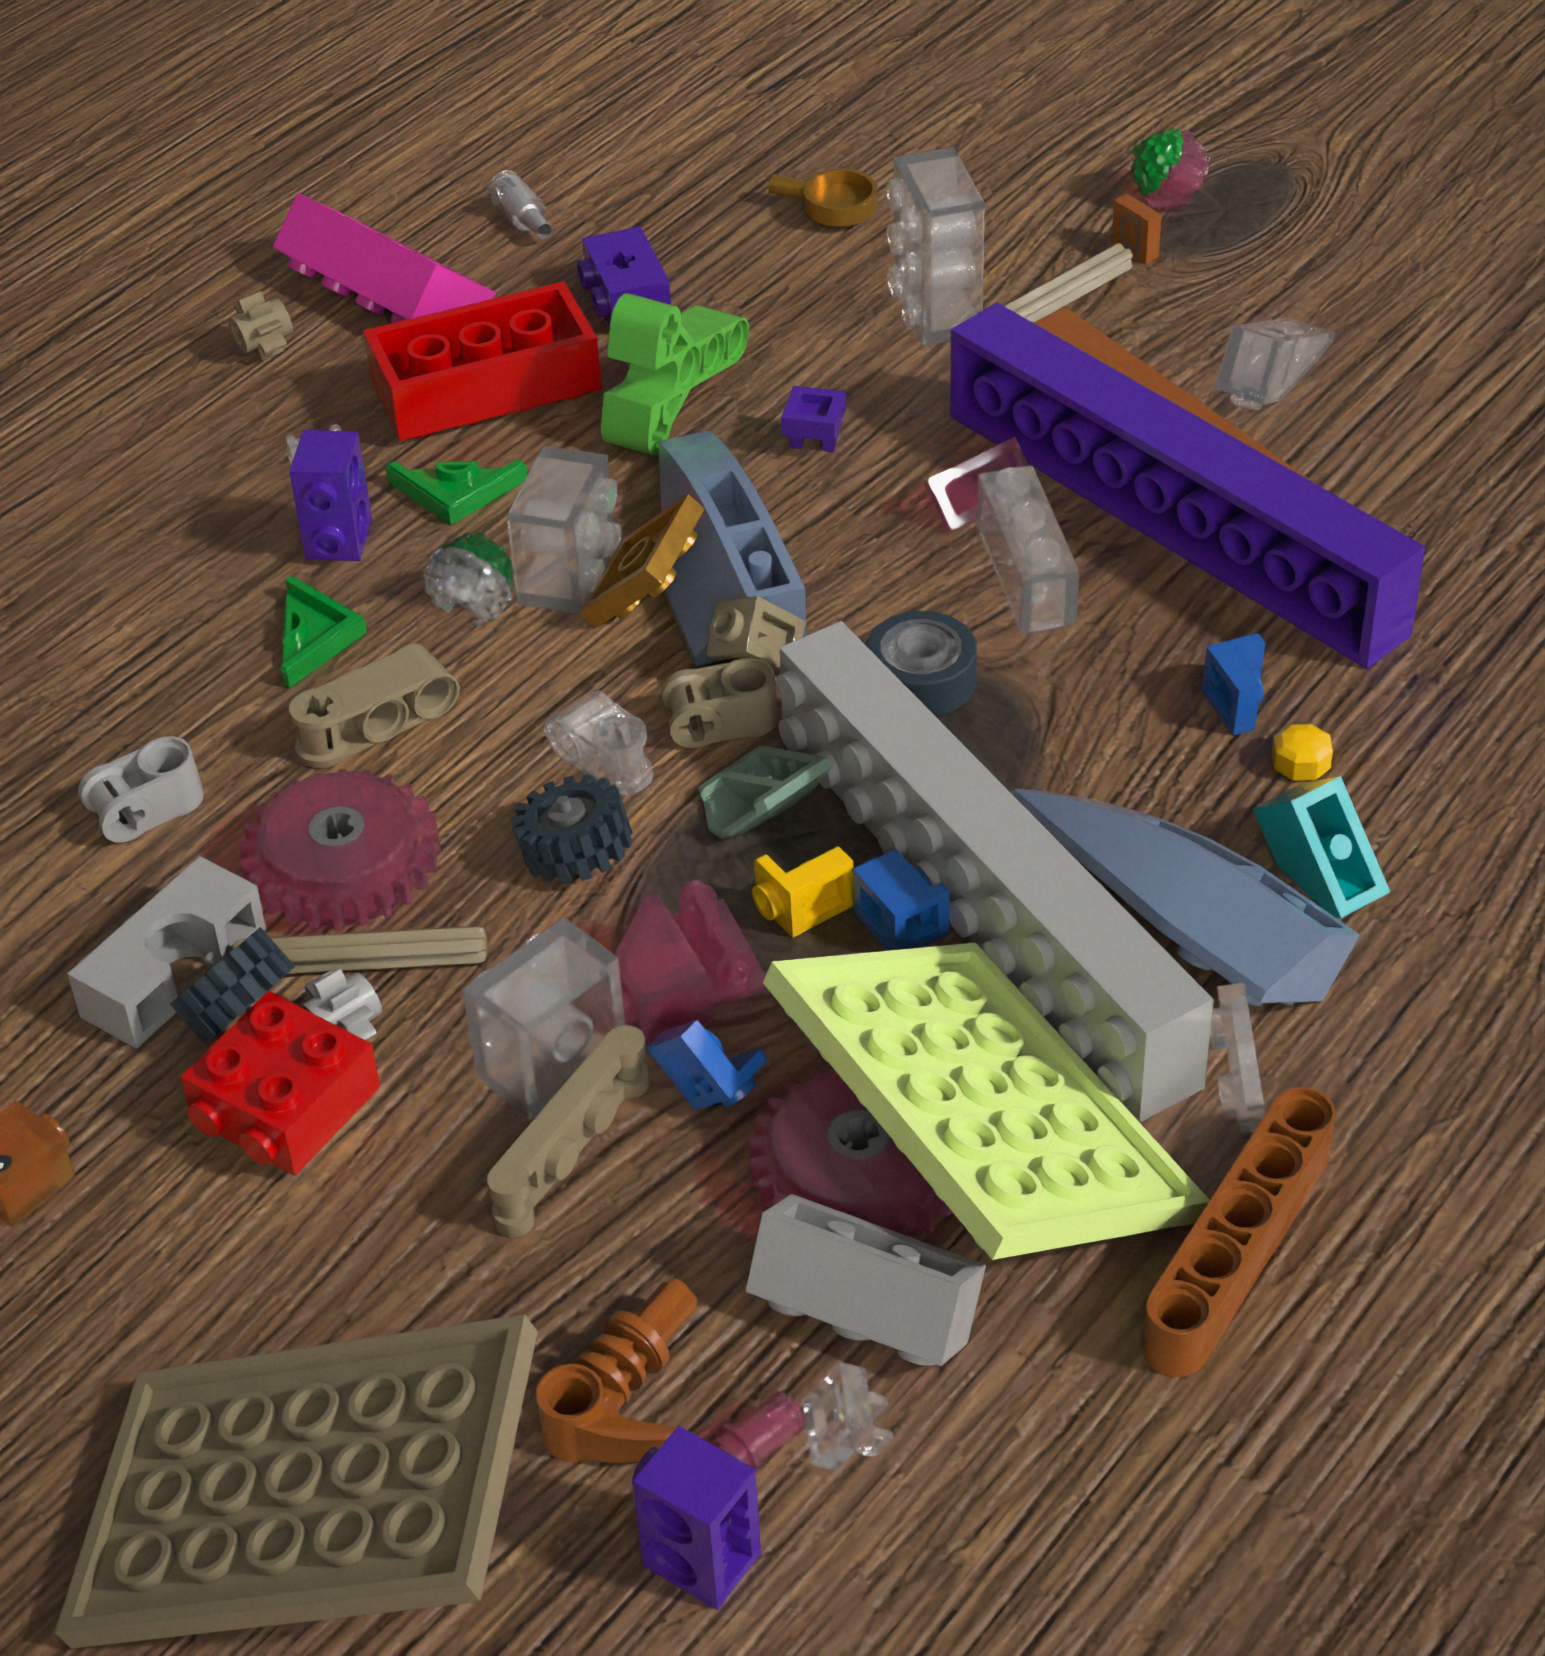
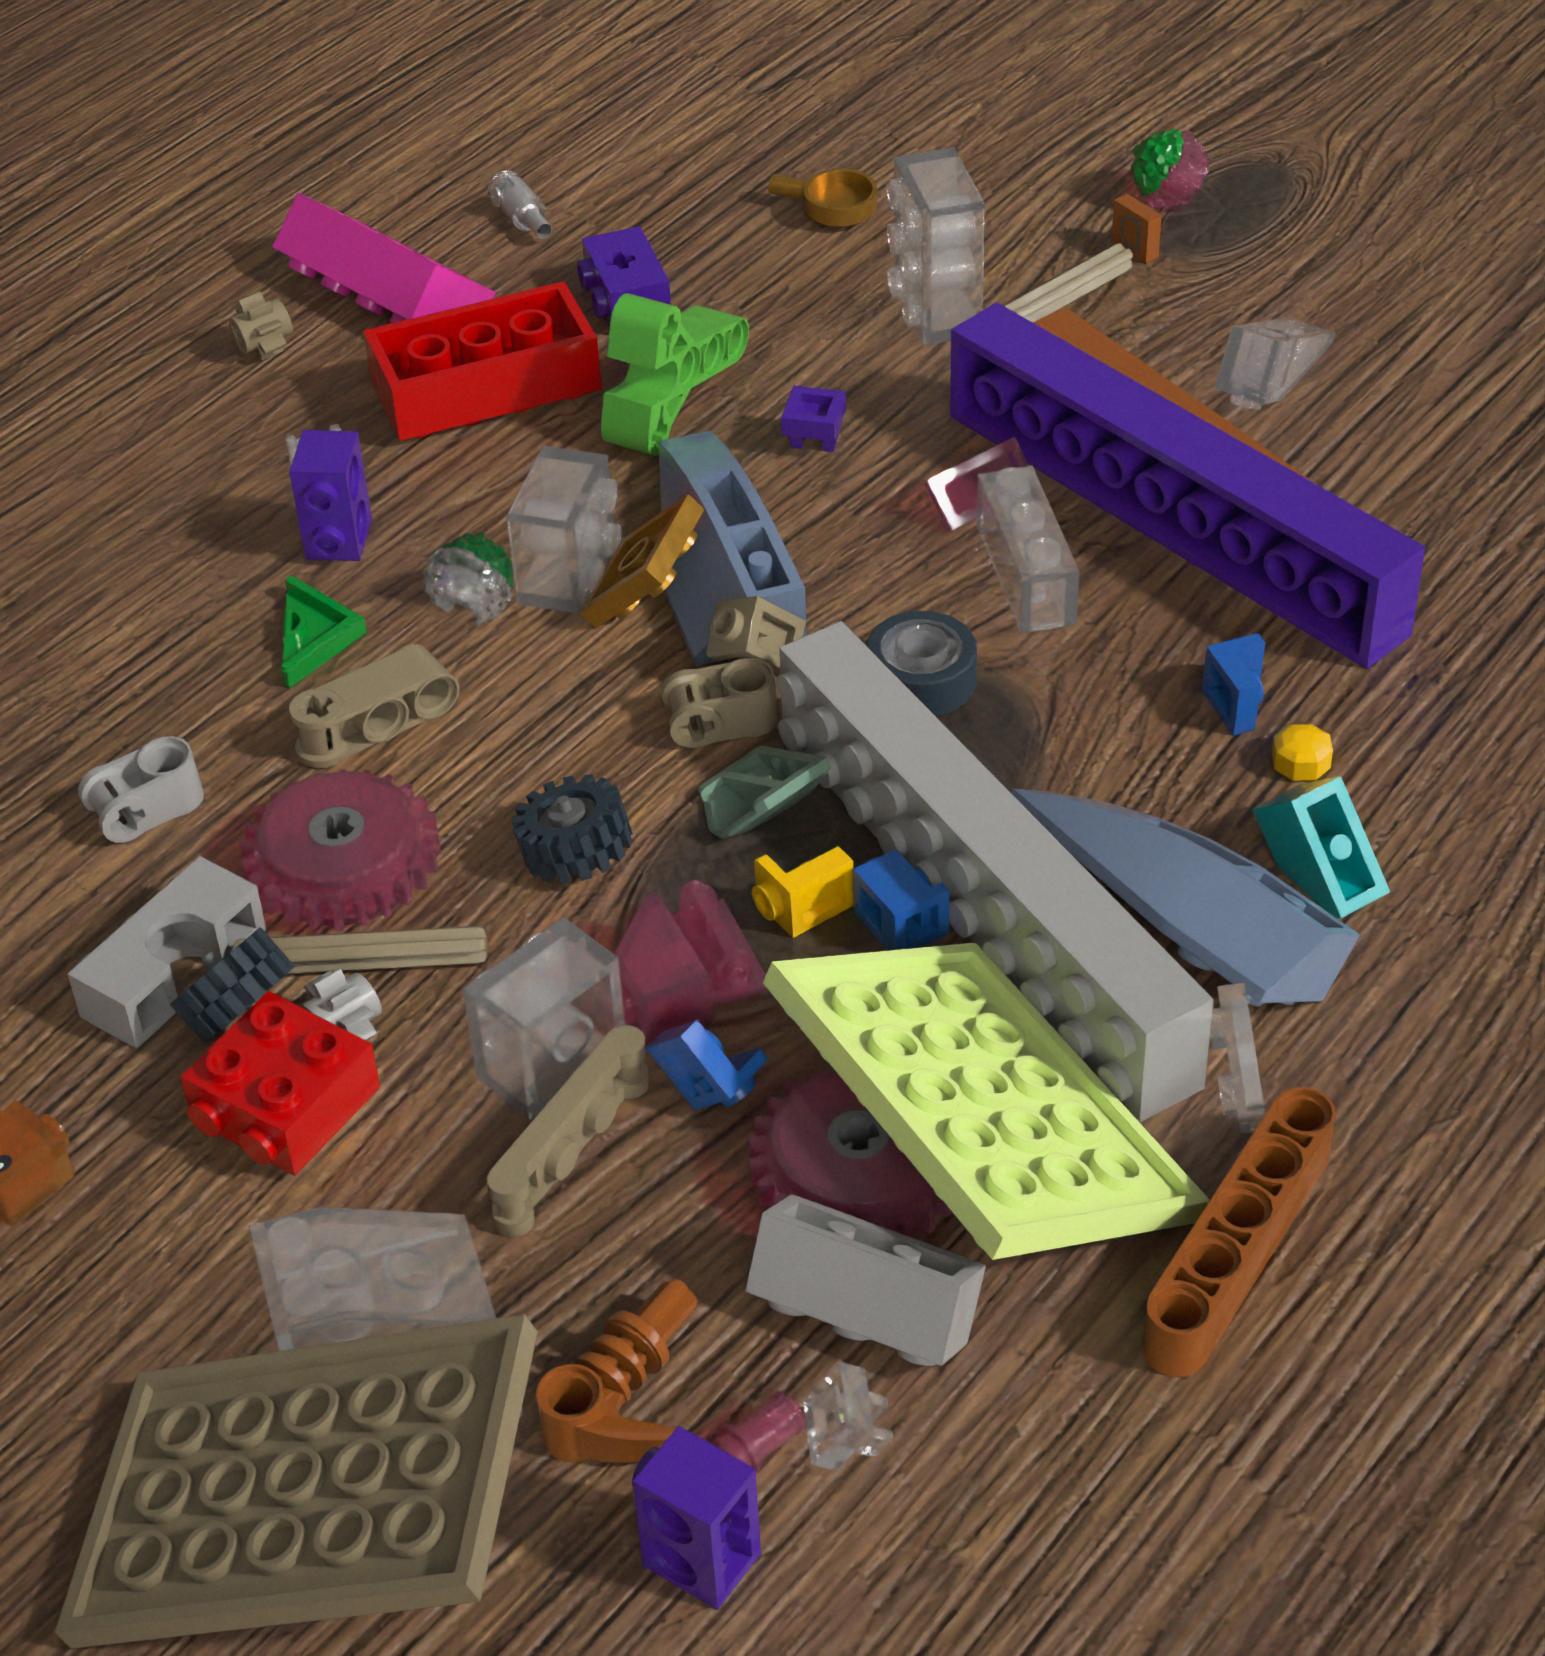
(367, 1274): none -> clear slope
(456, 487): green tile -> none
(602, 741): clear piece -> none

